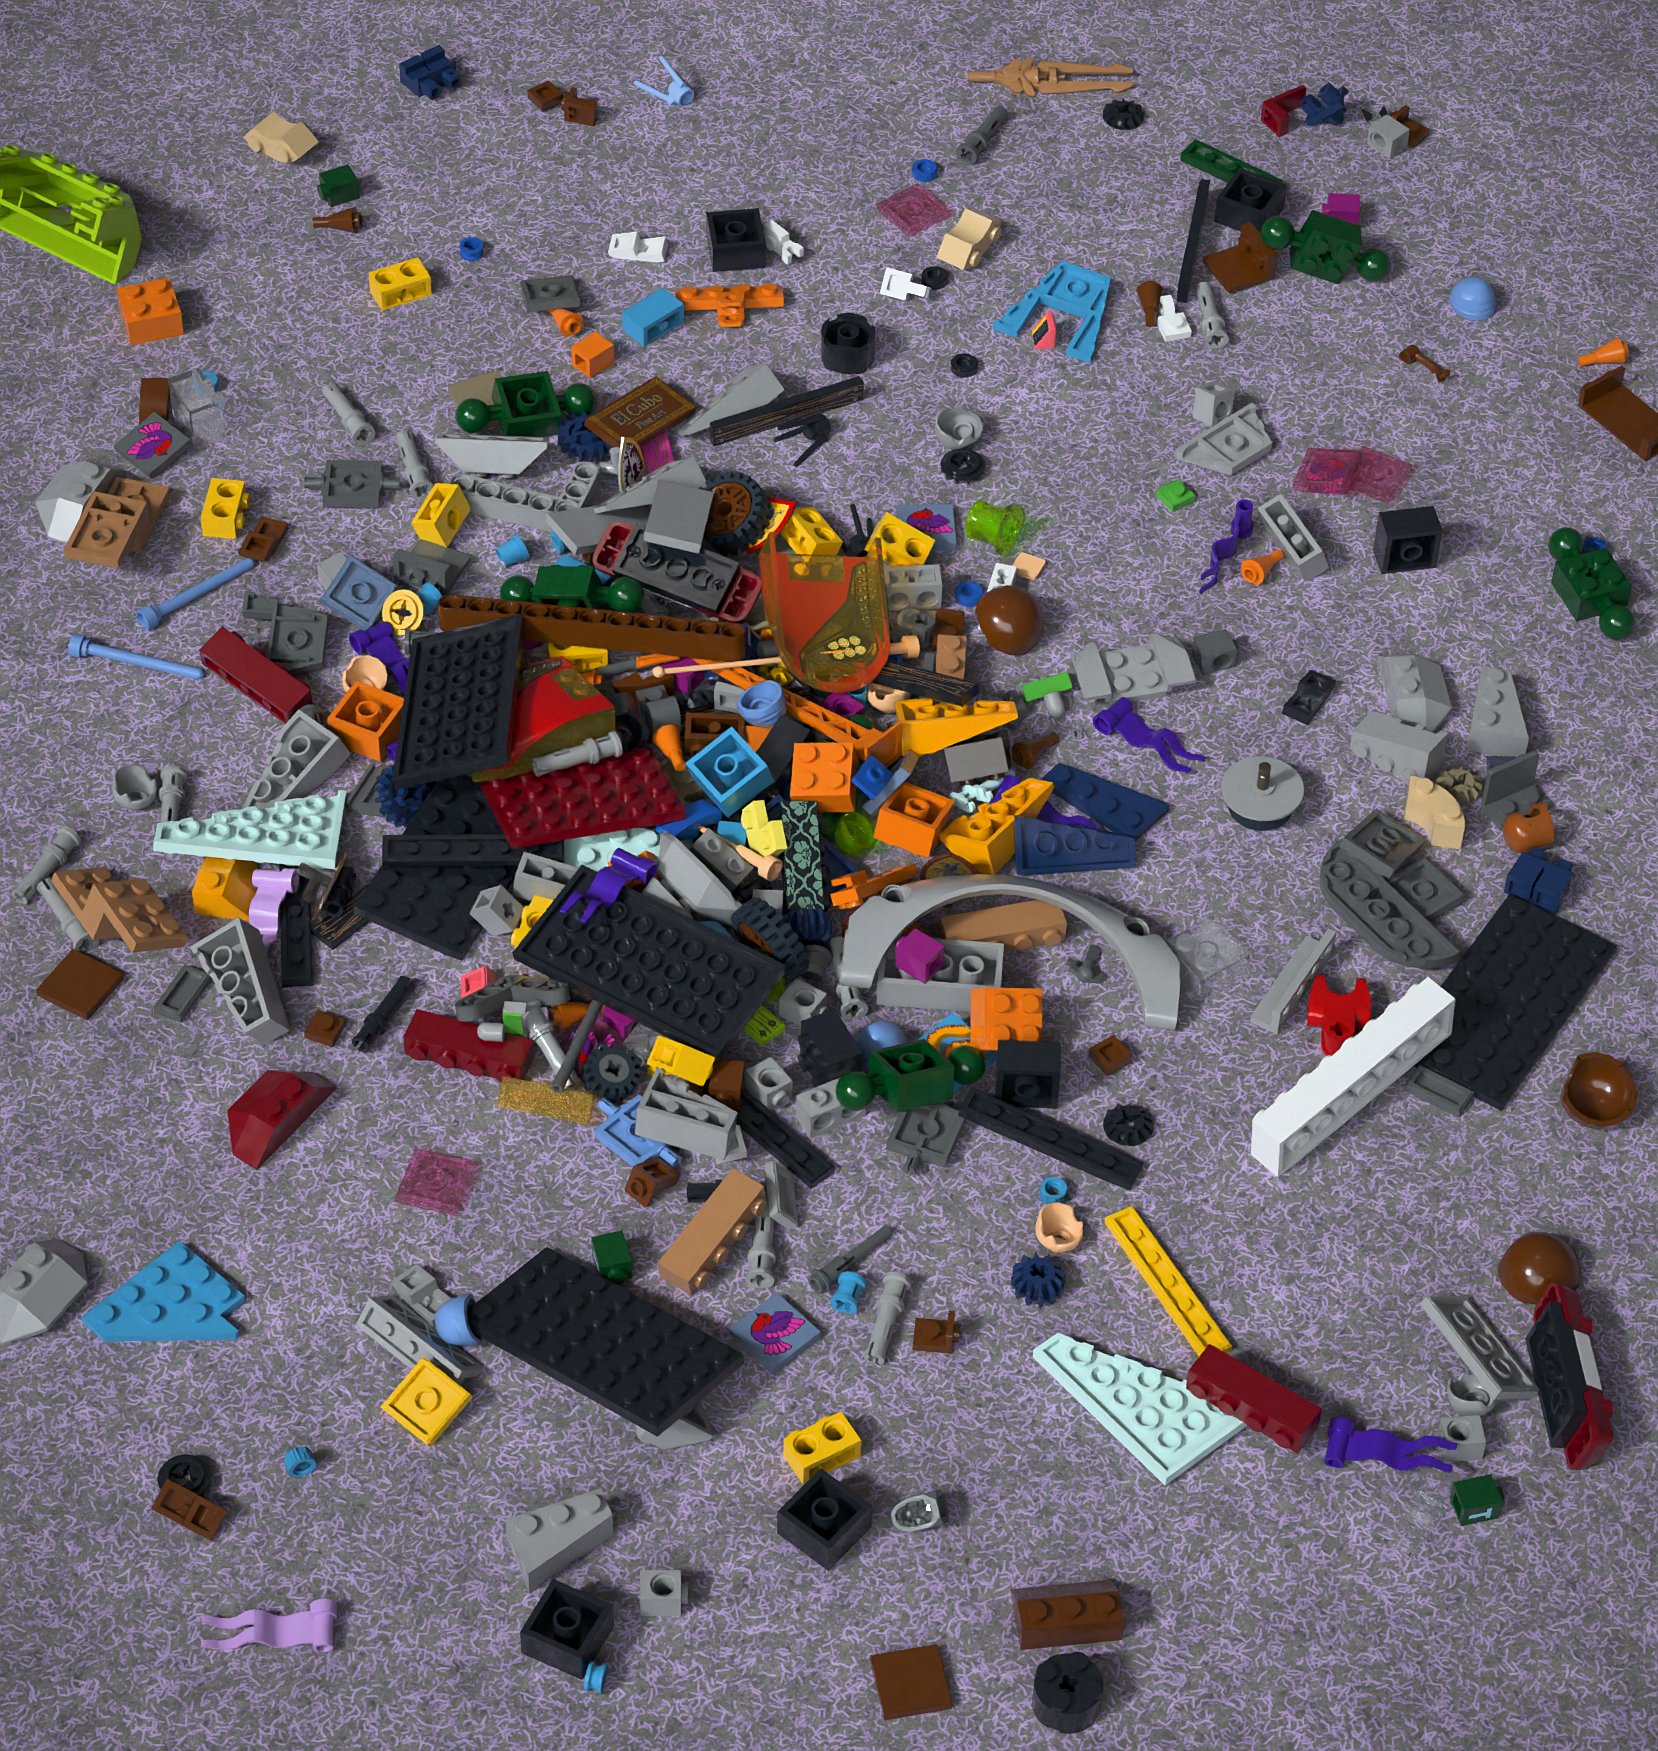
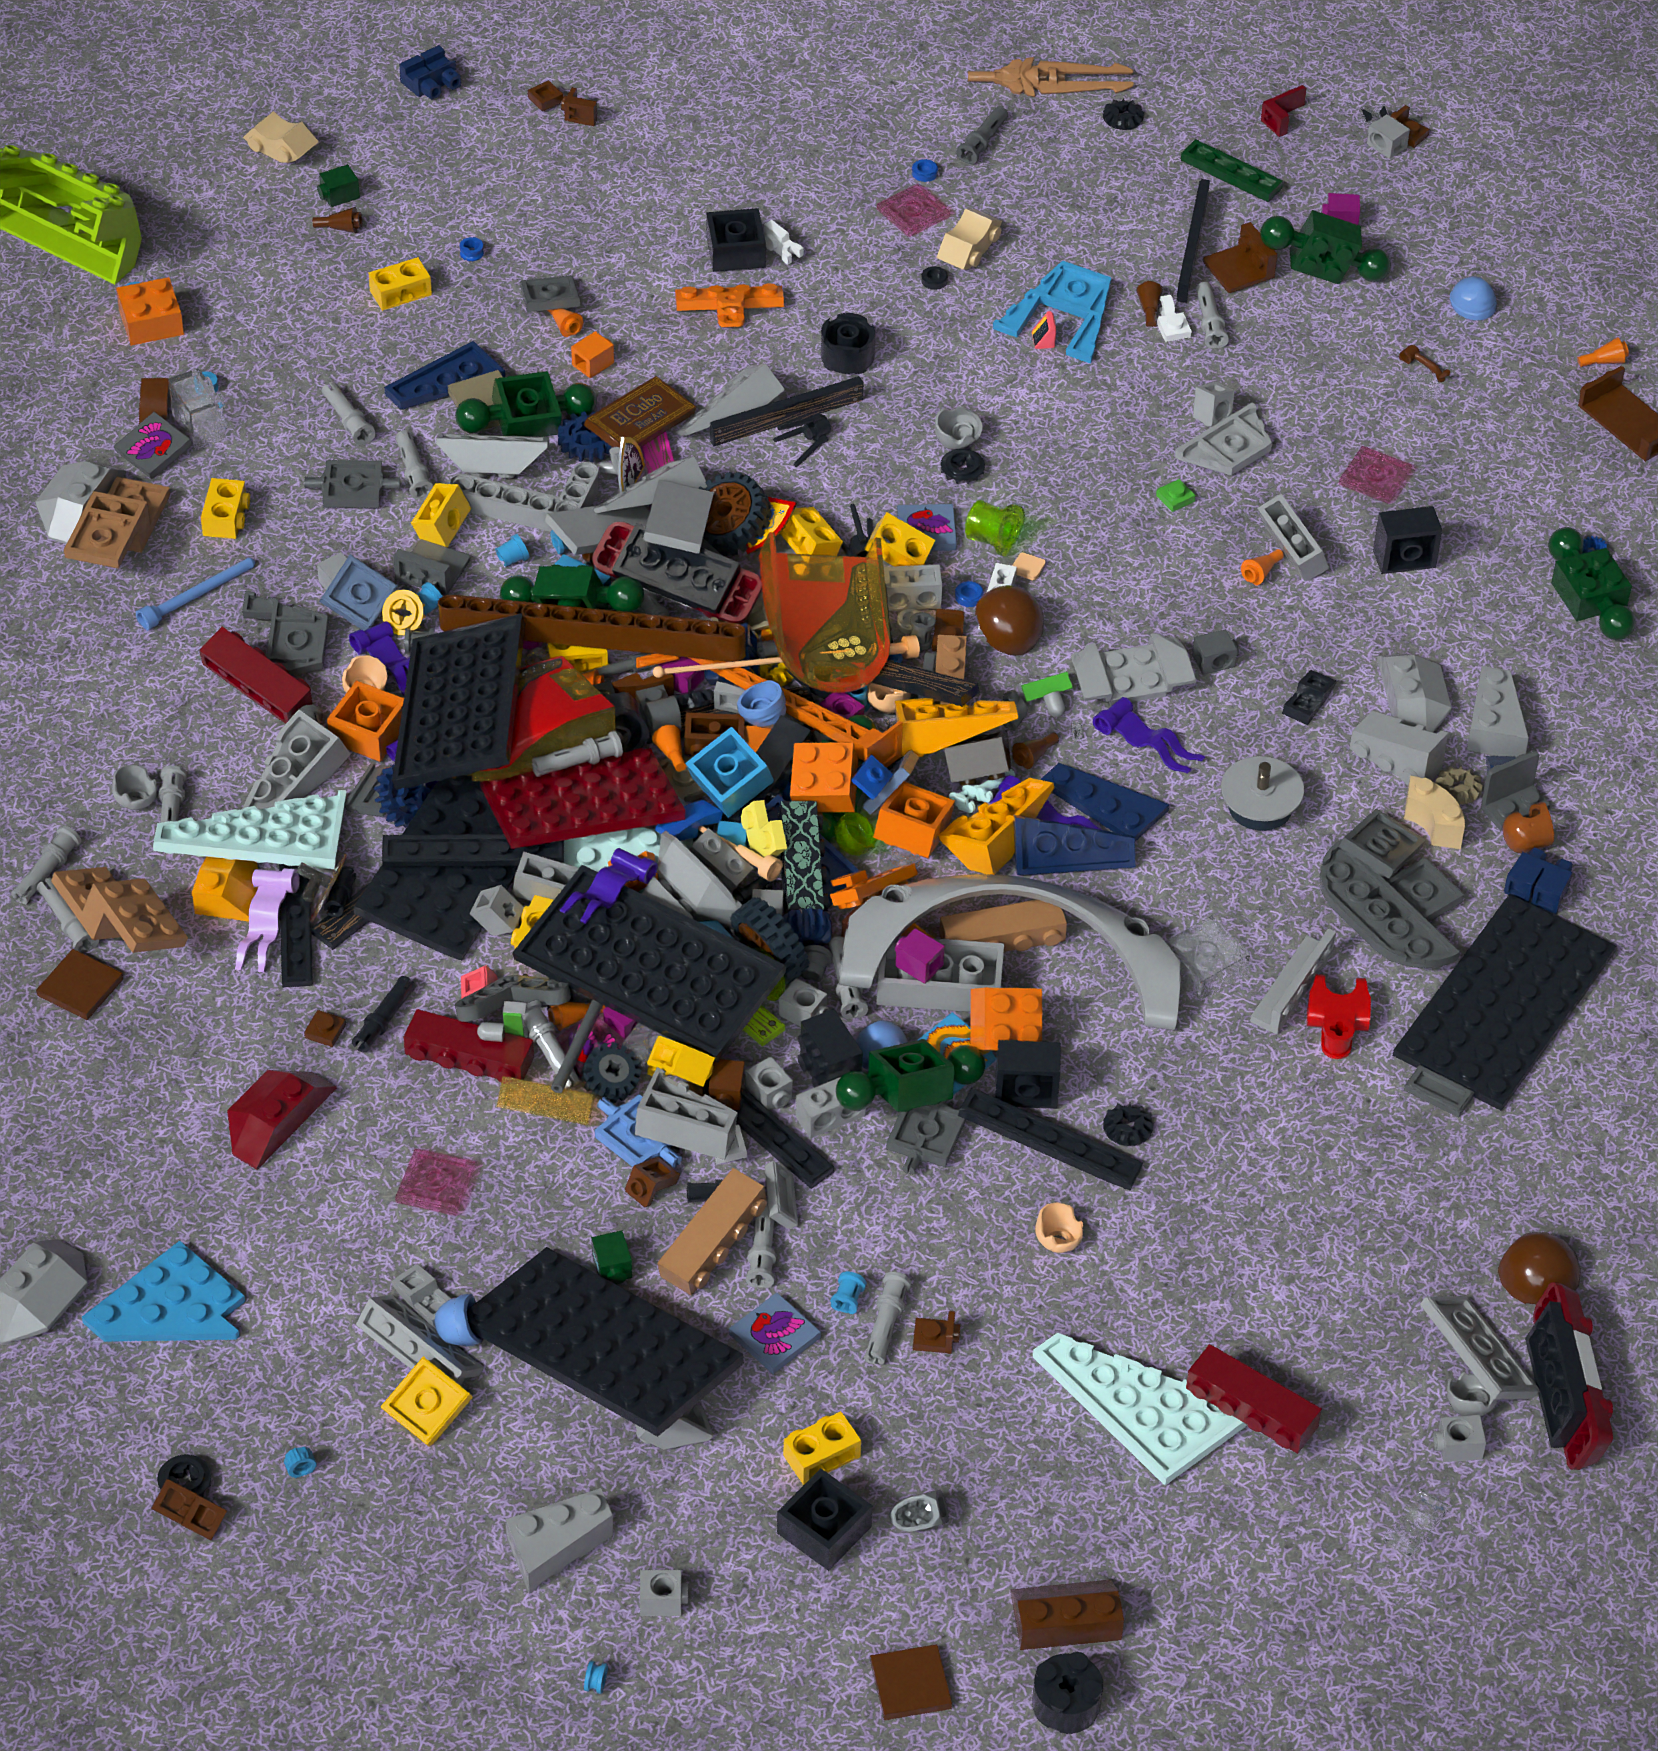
(81, 646): medium blue piece -> none
(182, 993): dark grey tile -> none
(244, 977): light grey wedge -> none
(264, 540): reddish brown slope -> none
(277, 1631): lavender flag -> none
(433, 379): none -> dark blue wing
(567, 1629): black brick -> none
(633, 248): white slope -> none
(653, 317): dark azure brick -> none
(678, 90): light blue plant -> none
(823, 1279): dark grey pin -> none
(899, 285): white plate -> none
(946, 865): clear smoke shield -> none
(964, 365): black tile -> none
(1038, 1279): dark blue gear -> none
(1053, 1182): dark azure axle -> none
(1085, 972): dark grey piece -> none
(1110, 1055): reddish brown plate -> none
(1166, 1281): yellow tile -> none
(1225, 548): dark purple flag -> none
(1249, 199): black brick -> none
(1327, 471): clear pink tile -> none
(1328, 109): dark blue hips -> none
(1352, 1076): white brick -> none
(1380, 1445): dark purple flag -> none
(1476, 1499): dark green brick -> none
(1598, 1091): reddish brown cylinder -> none

